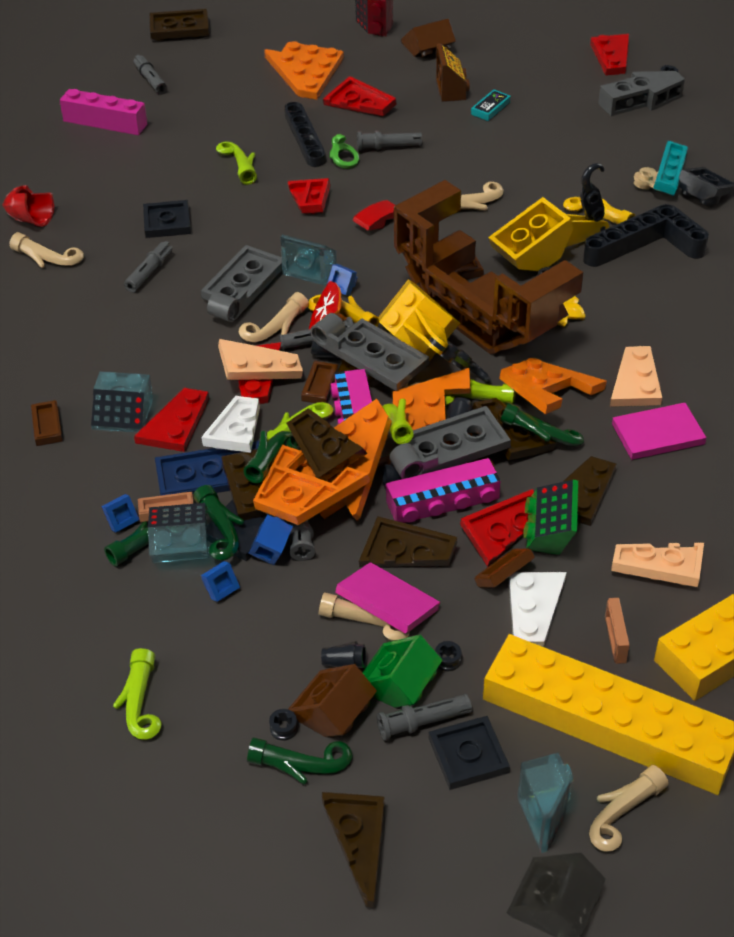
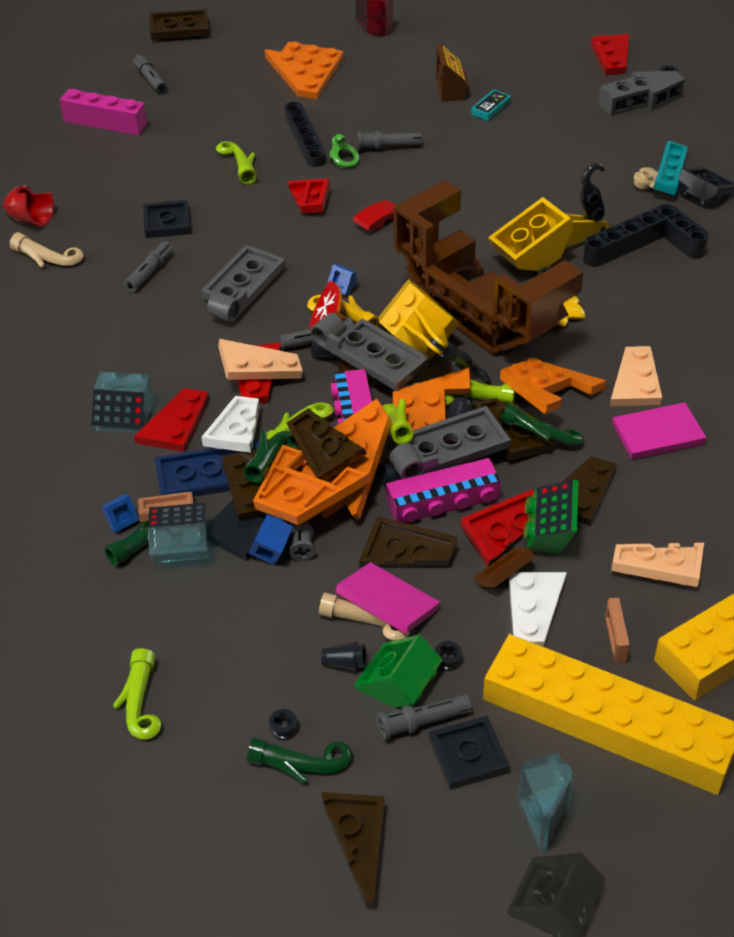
(46, 423): reddish brown tile -> none
(220, 581): blue tile -> none
(222, 519): dark green plant -> none
(295, 305): tan plant -> none
(306, 259): clear light blue slope -> none
(318, 383): reddish brown tile -> none
(333, 700): reddish brown slope -> none
(360, 97): red wing -> none
(424, 38): reddish brown slope -> none
(491, 192): tan plant -> none
(611, 213): yellow plant -> none
(649, 783): tan plant -> none

